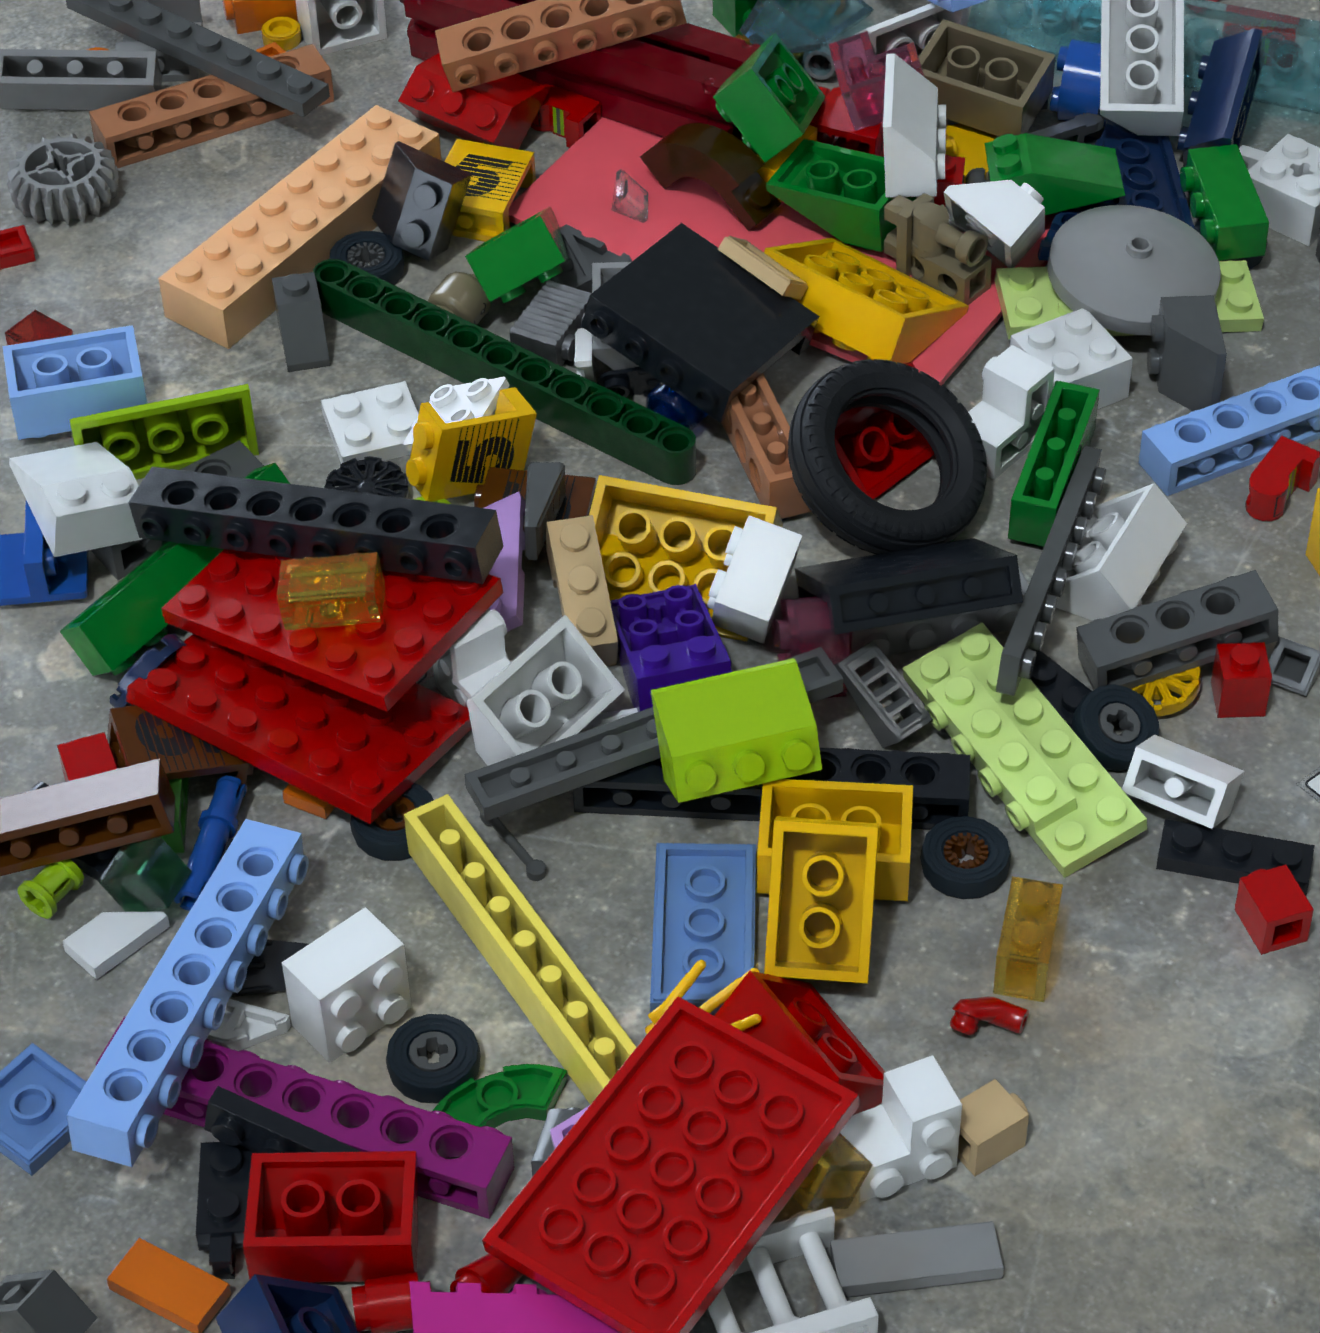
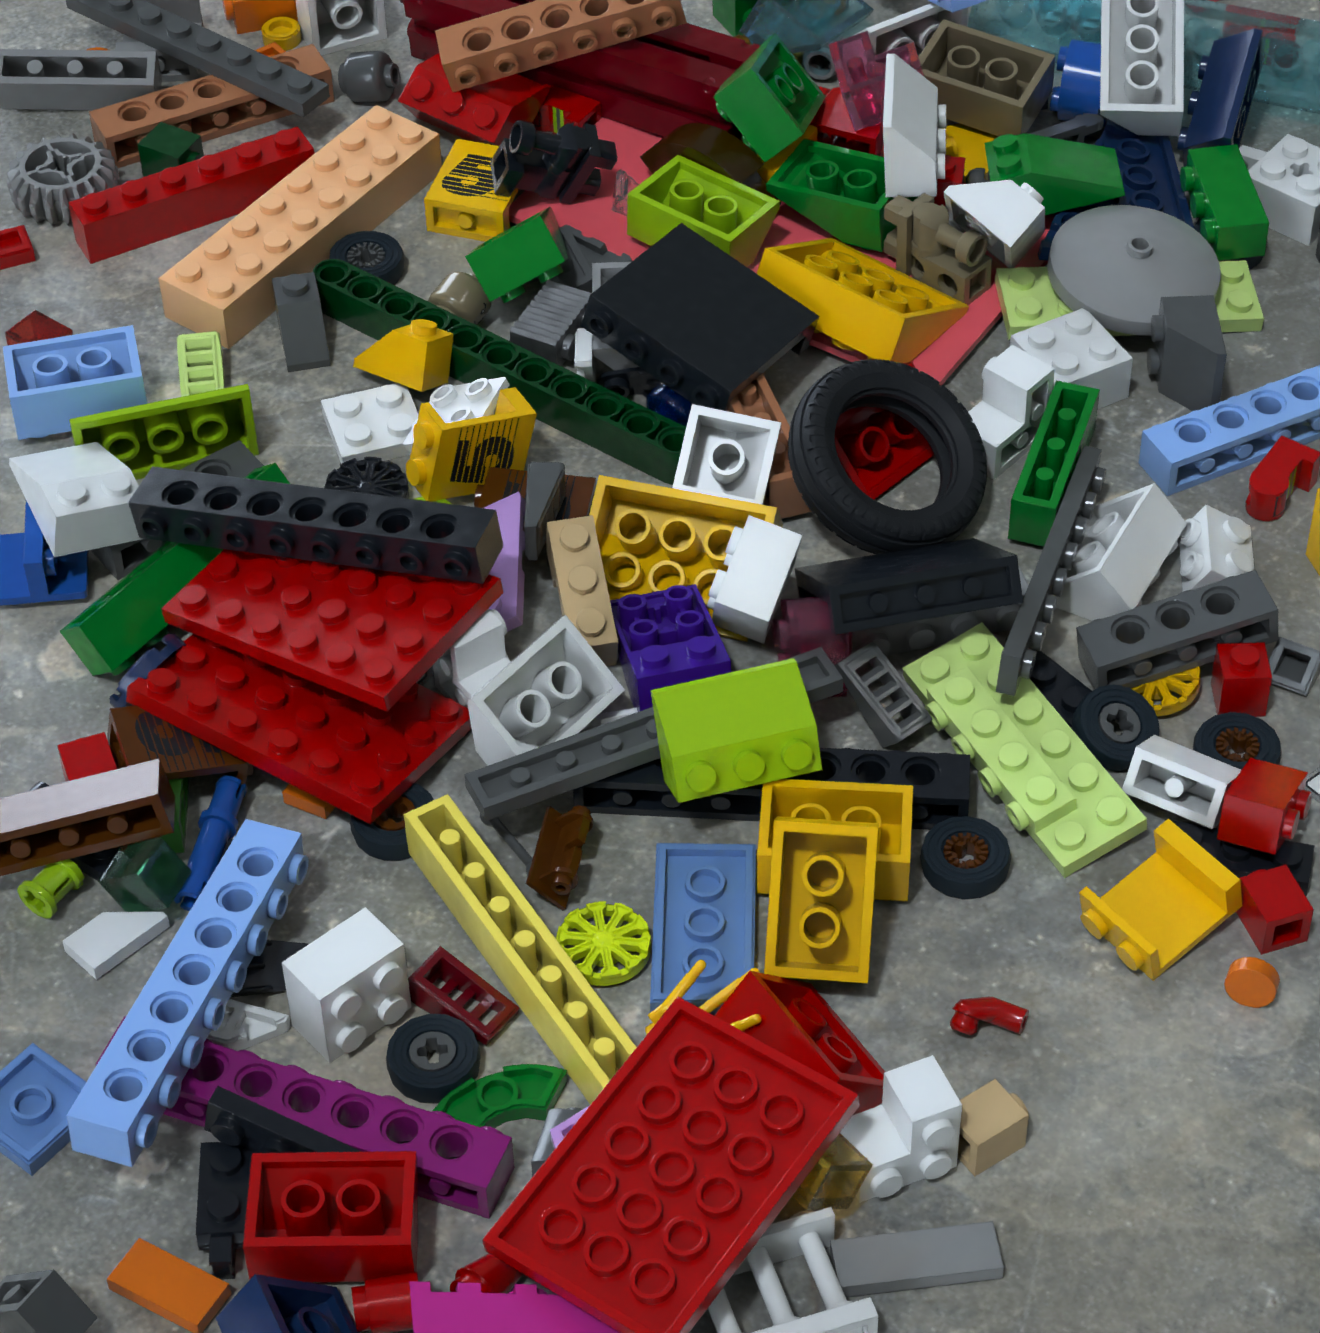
(168, 147): none -> dark green brick
(184, 195): none -> red brick
(200, 362): none -> yellowish green slope
(331, 591): clear yellow brick -> none
(368, 76): none -> dark grey head
(411, 356): none -> yellow slope
(420, 201): black slope -> none
(458, 976): none -> dark red slope
(551, 162): none -> black hips
(559, 854): none -> reddish brown hinge
(606, 943): none -> neon yellow wheel
(704, 201): none -> lime slope
(727, 454): none -> white slope
(763, 267): tan tile -> none
(1027, 939): clear yellow brick -> none
(1163, 903): none -> yellow panel
(1214, 548): none -> white bracket
(1241, 734): none -> black bush
(1252, 982): none -> orange tile
(1264, 806): none -> red brick

